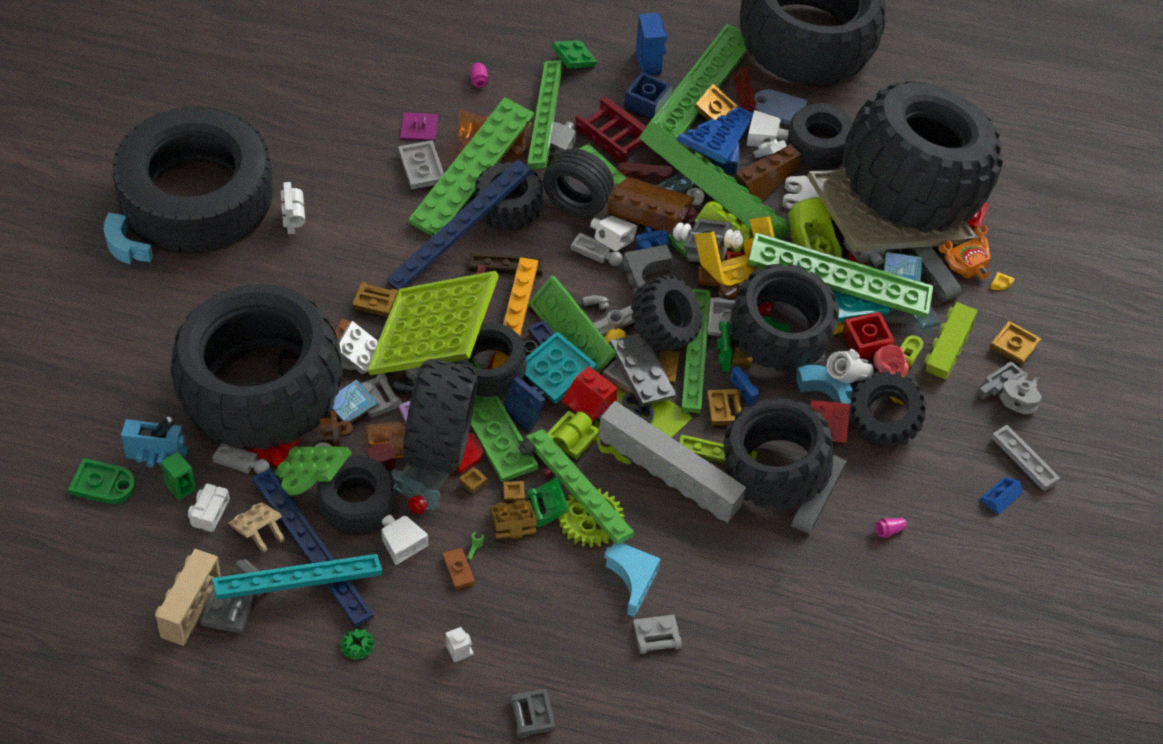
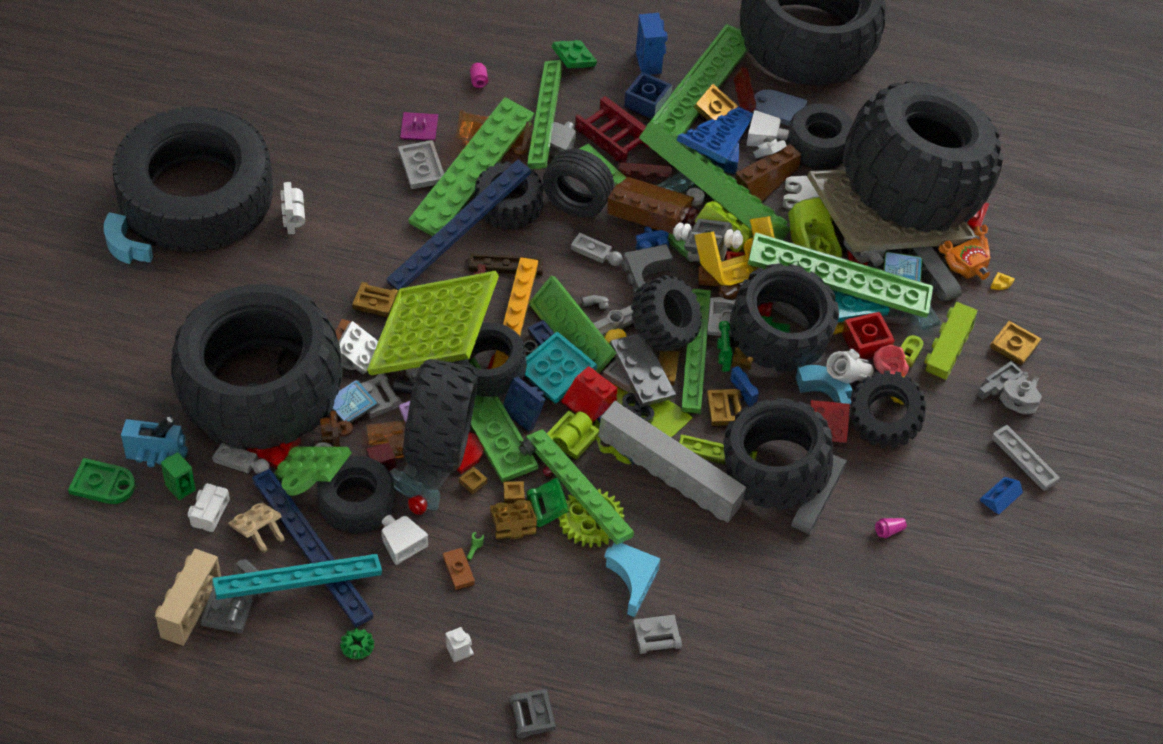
(614, 232): white torso -> none

